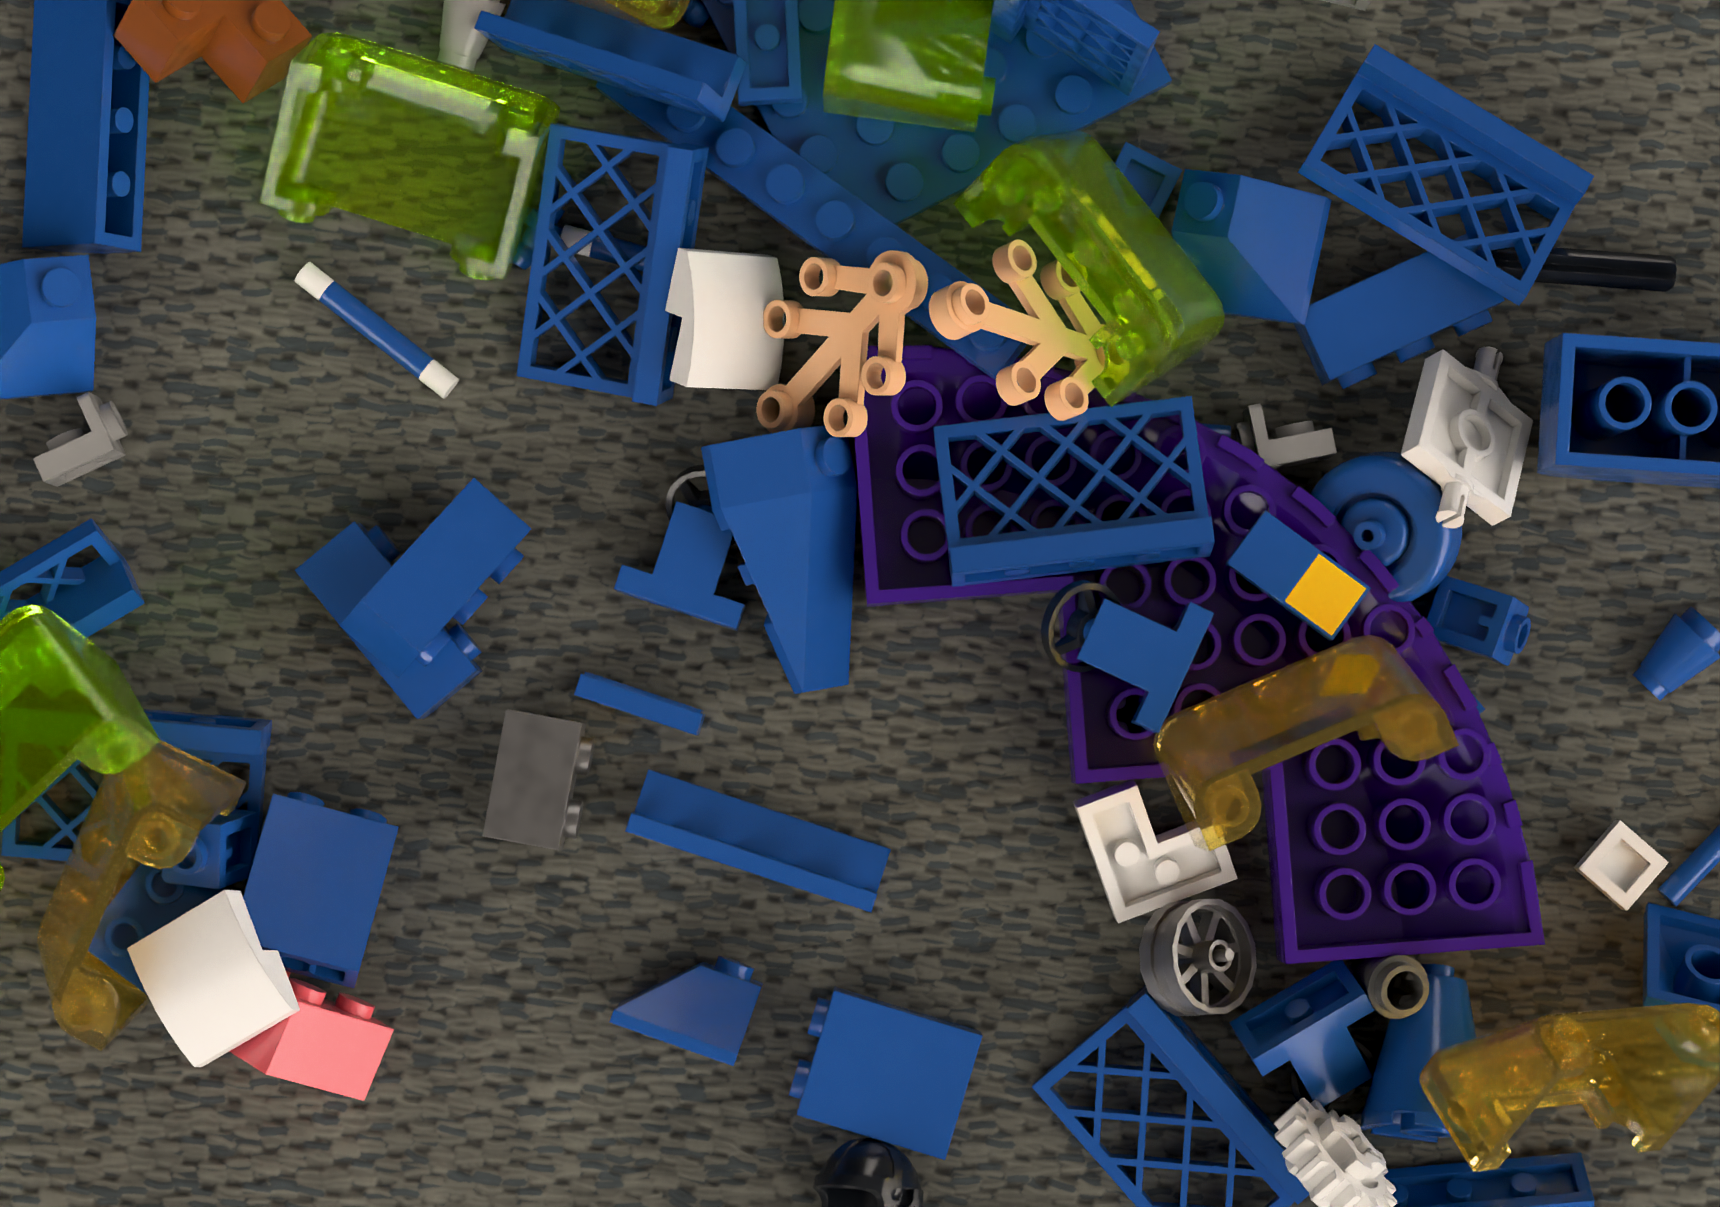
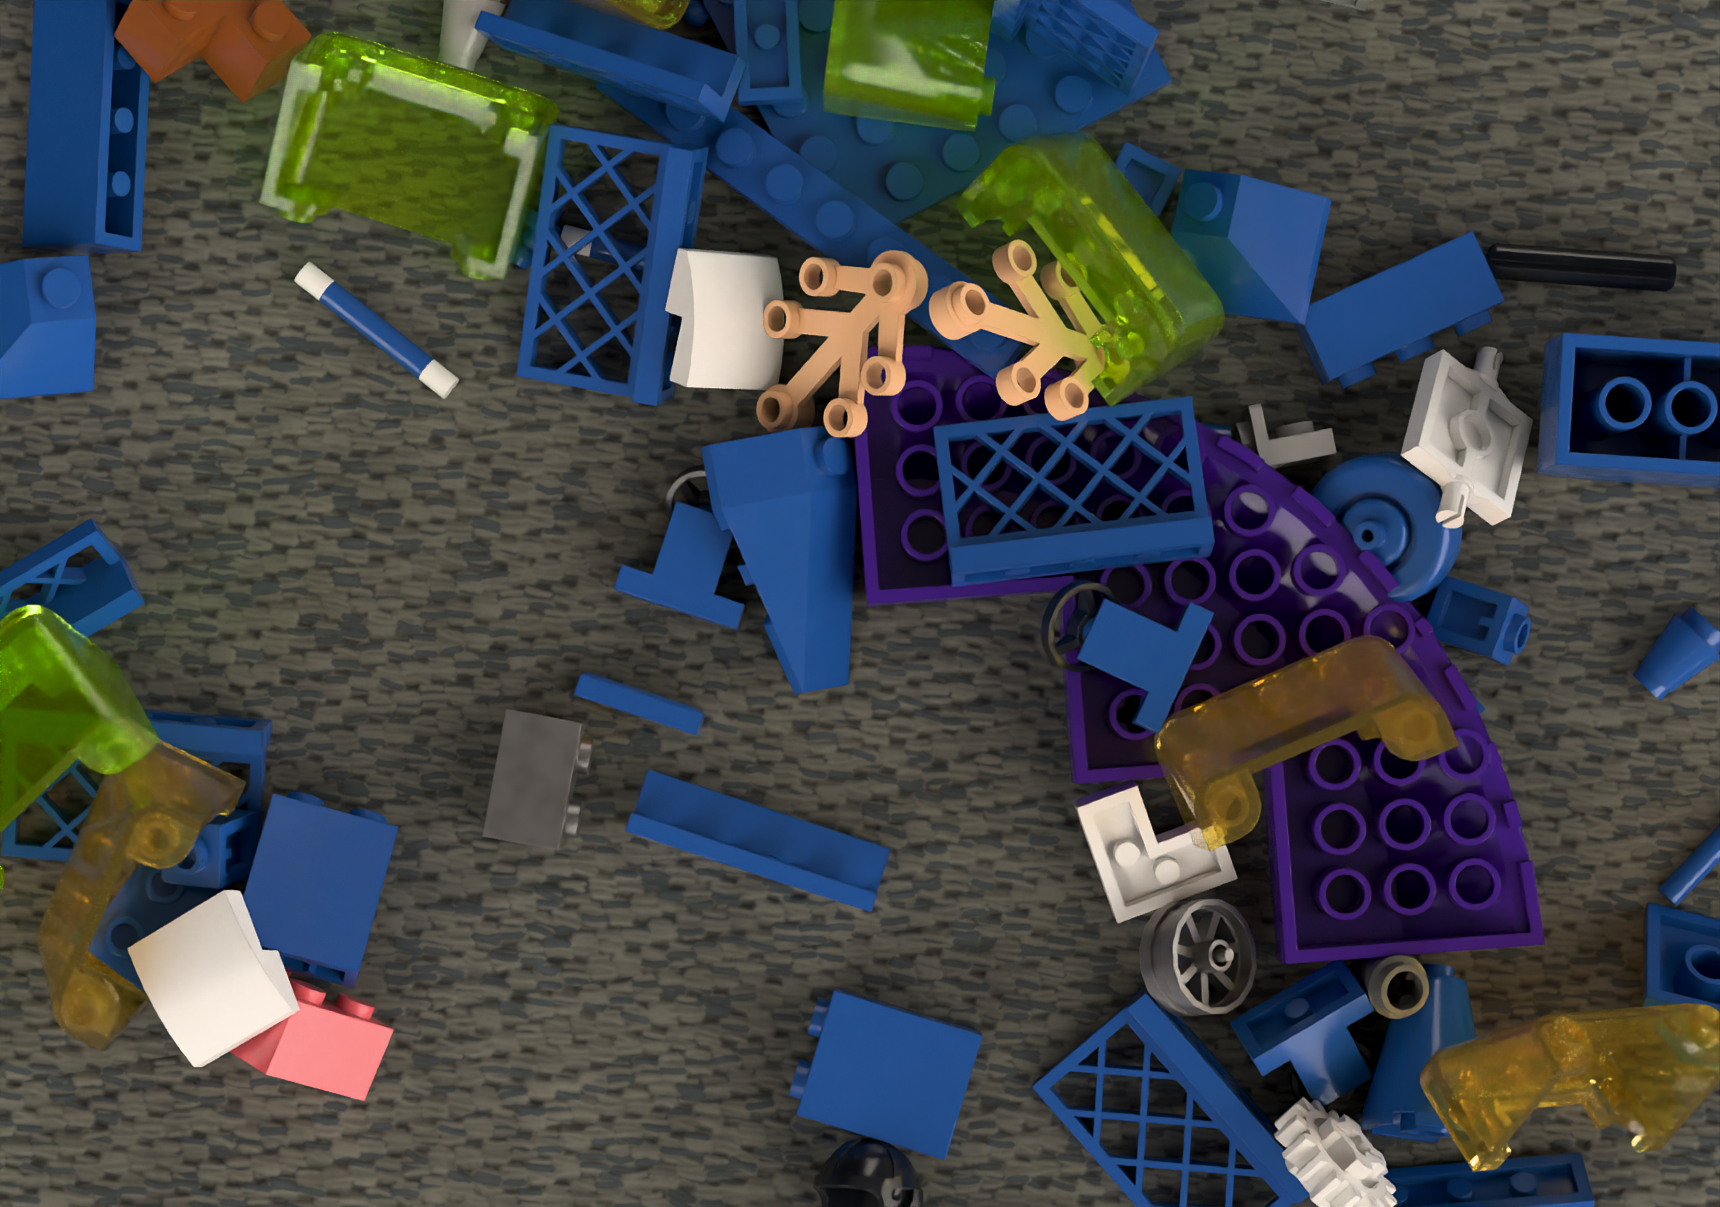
(80, 453): light grey bracket -> none
(345, 573): blue brick -> none
(438, 580): blue brick -> none
(696, 1009): blue slope -> none
(1297, 575): blue tile -> none
(1464, 141): blue fence -> none
(1621, 865): white plate -> none

